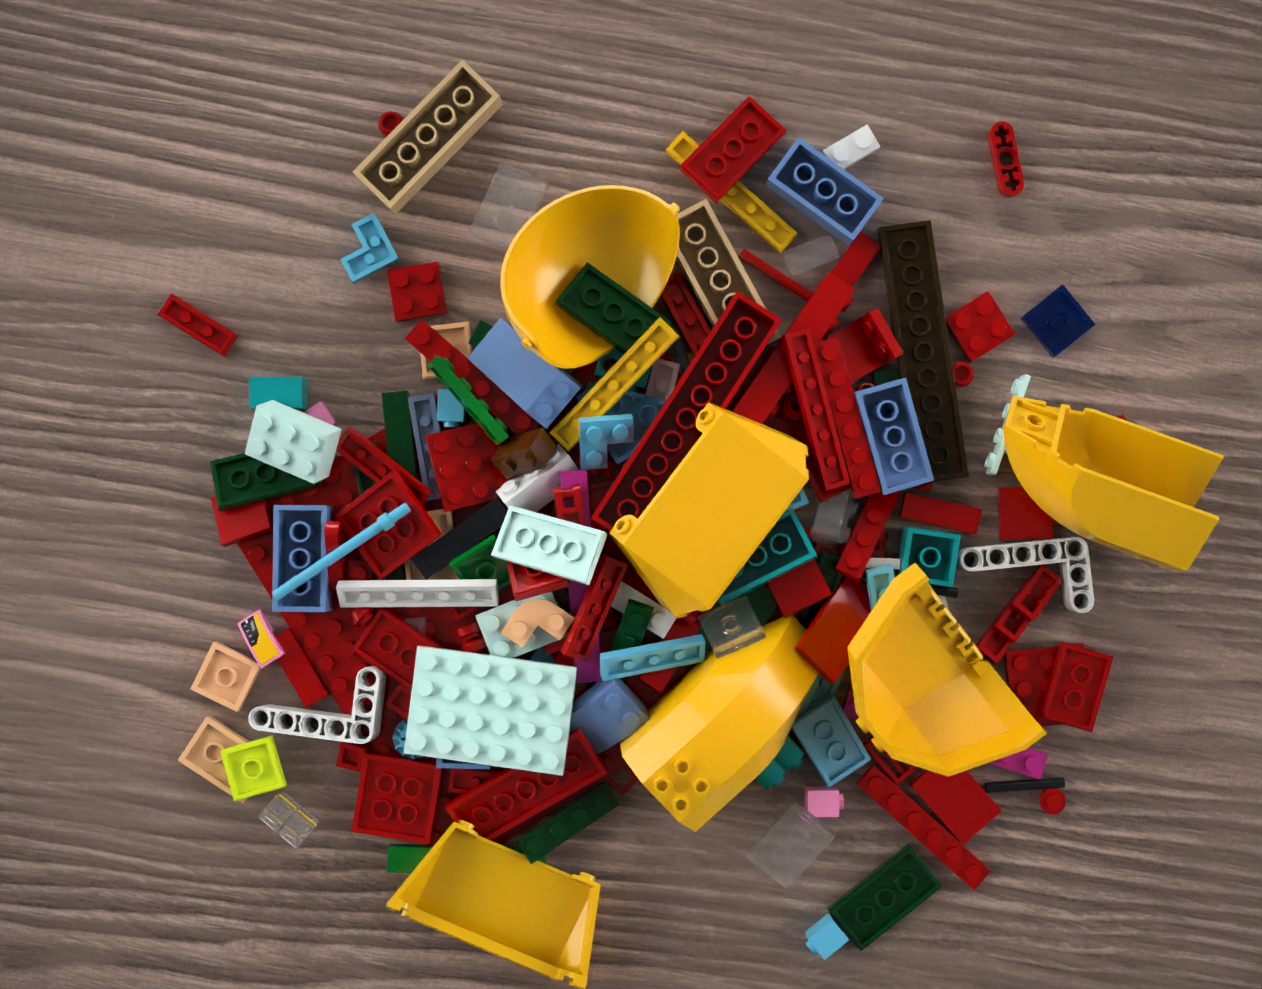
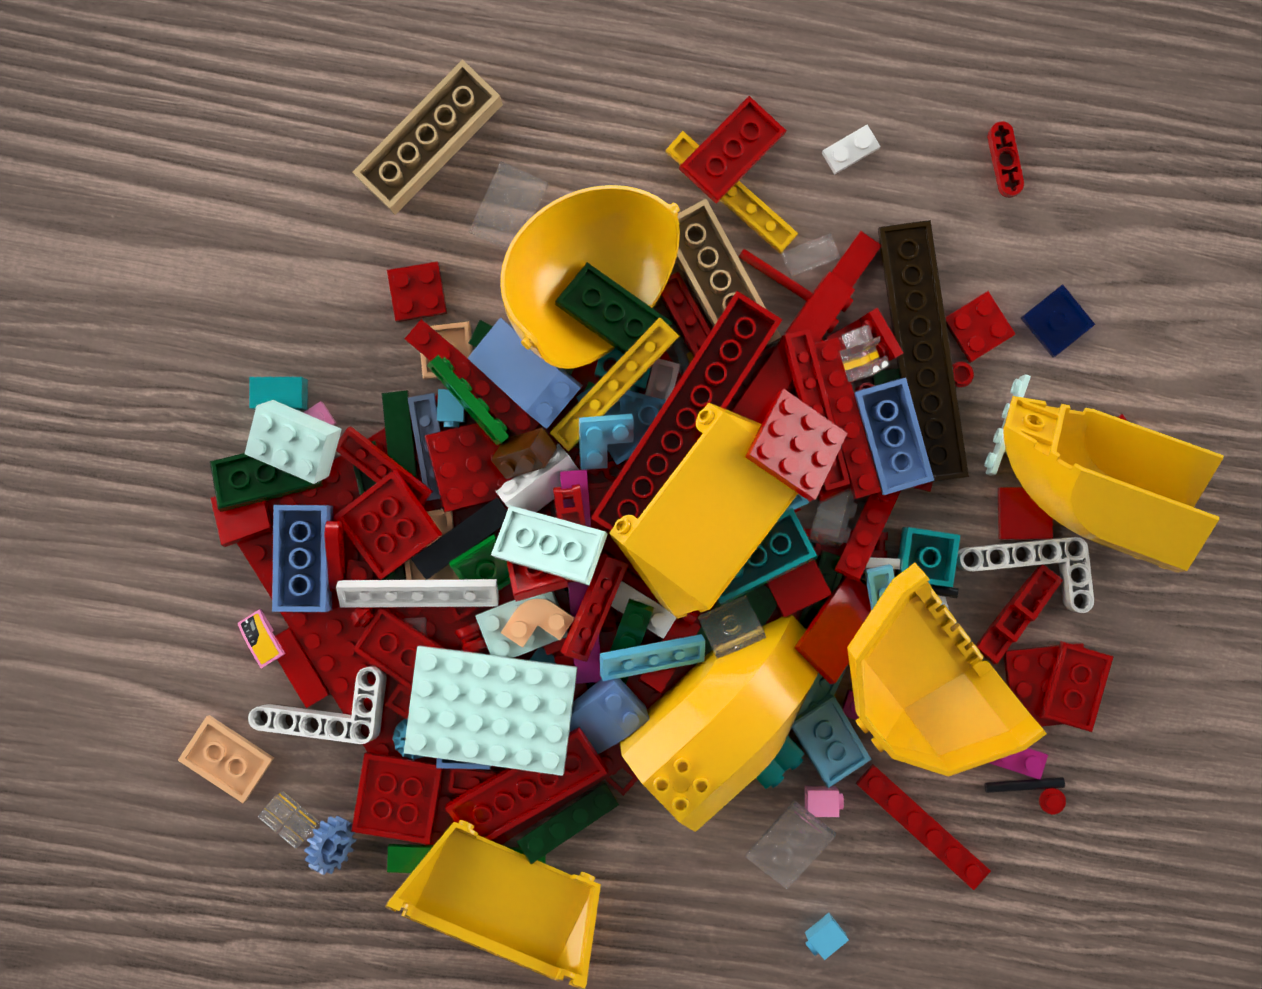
(198, 325): red tile -> none
(226, 676): light nougat plate -> none
(253, 768): neon yellow tile -> none
(330, 845): none -> medium blue gear
(351, 756): red plate -> none
(376, 250): medium azure plate -> none
(383, 522): medium azure bar -> none
(389, 122): red plate -> none
(796, 445): none -> plate
(823, 191): medium blue brick -> none
(860, 355): none -> clear hips
(884, 897): dark green tile -> none
(904, 773): red tile -> none
(940, 513): red tile -> none
(957, 802): red tile -> none

